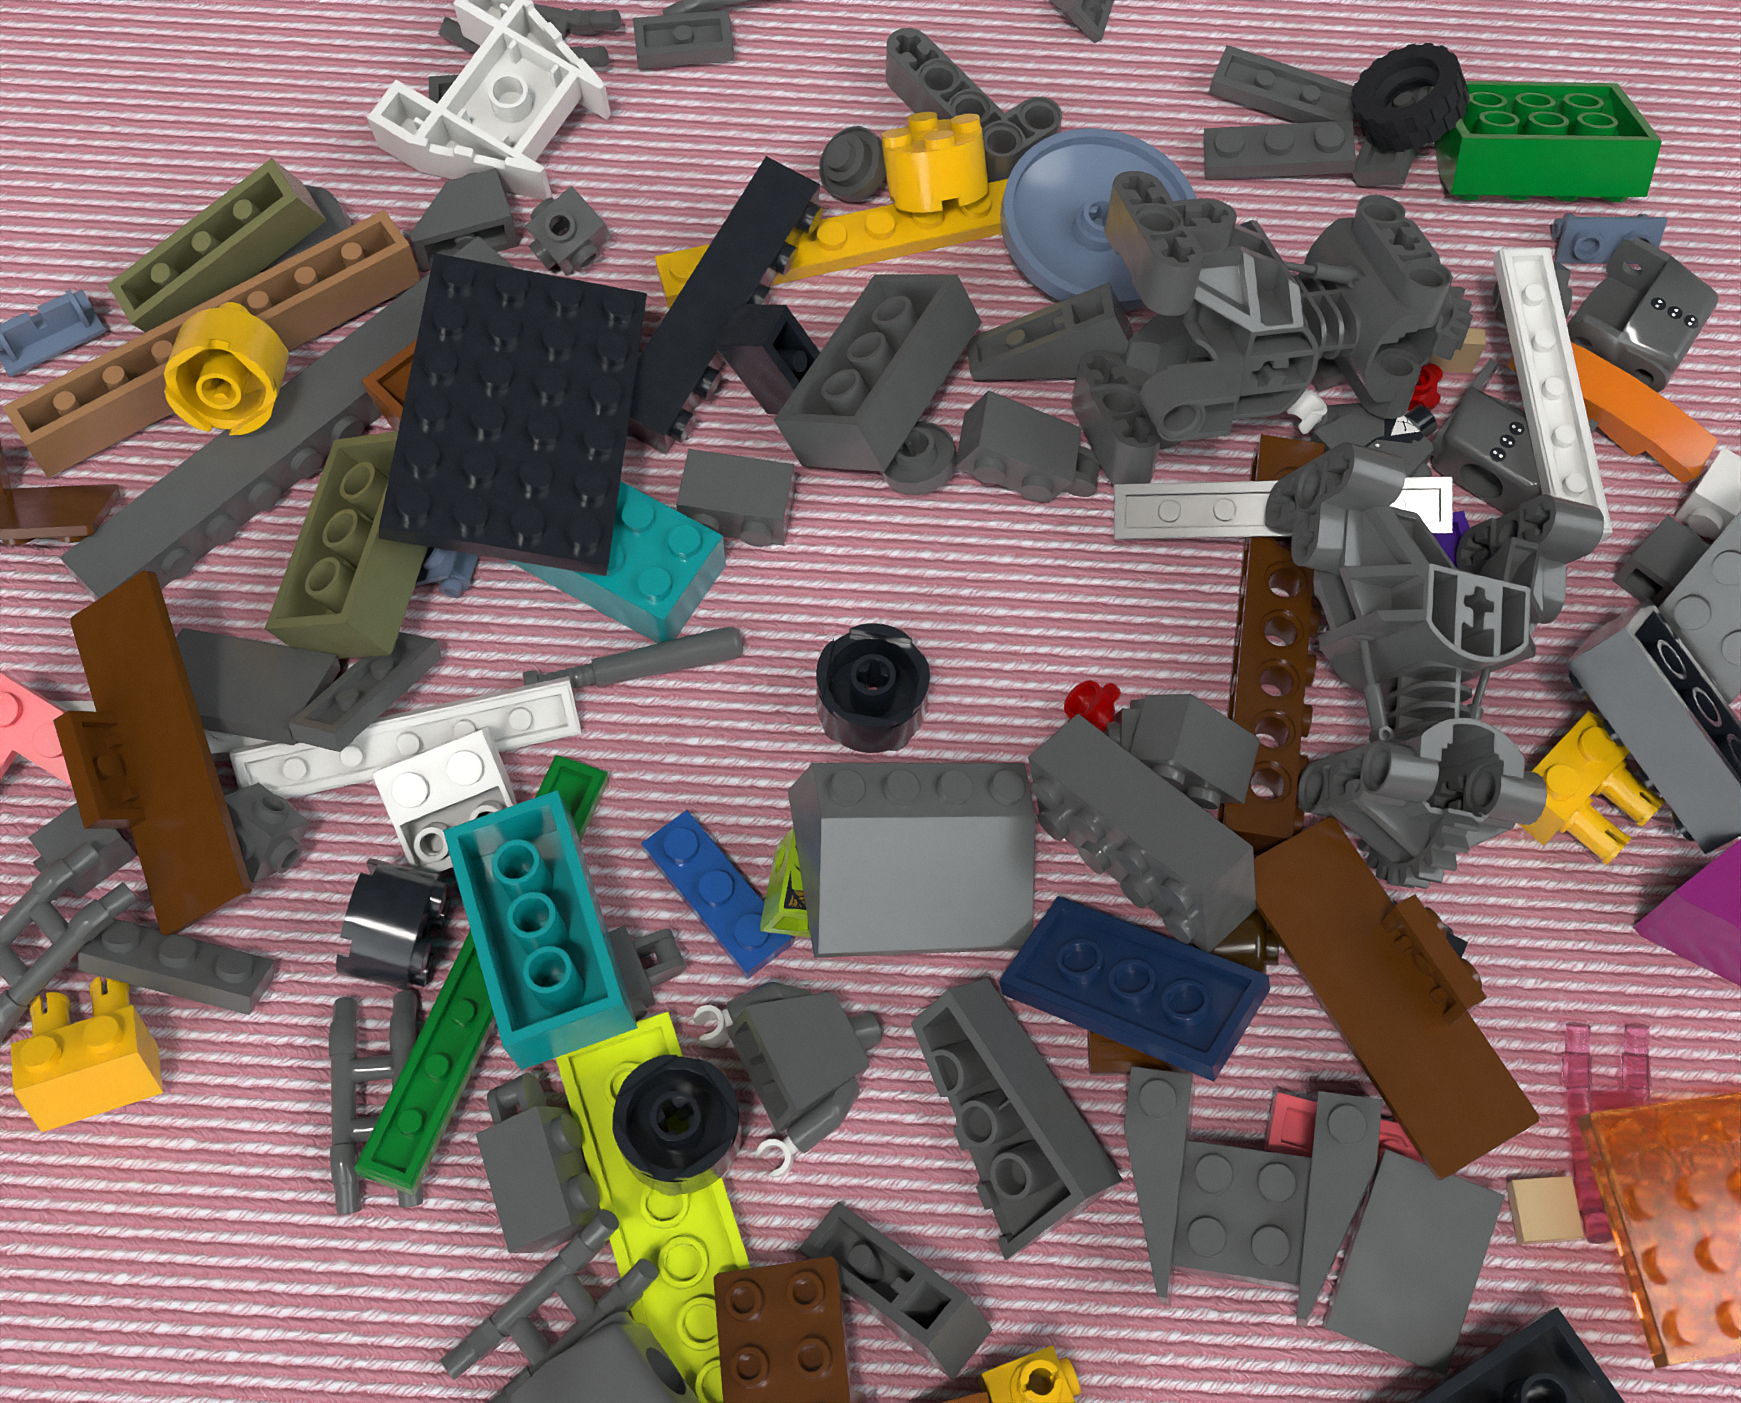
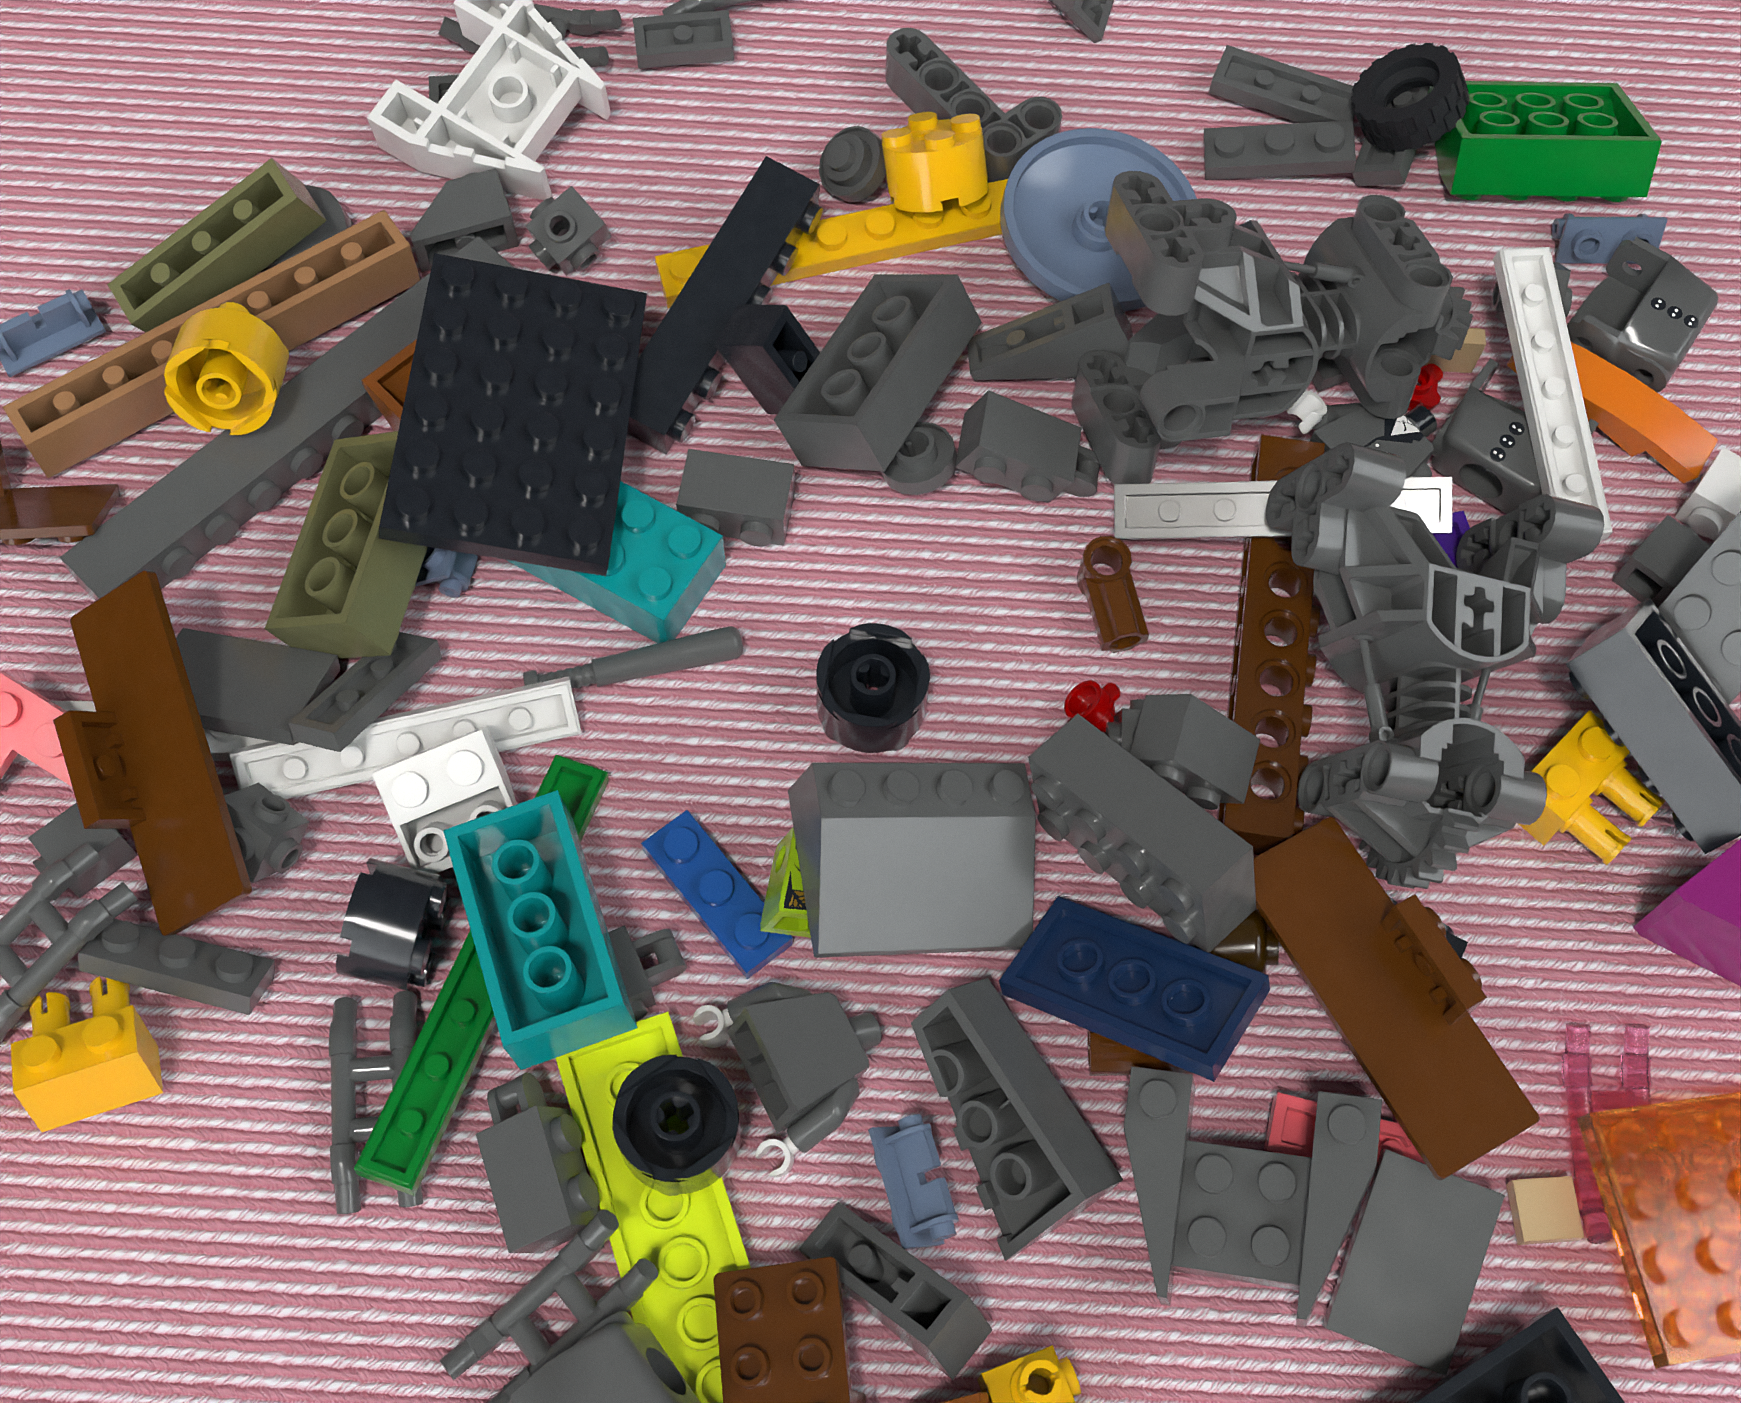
(919, 1208): none -> sand blue hinge
(1112, 597): none -> reddish brown piece

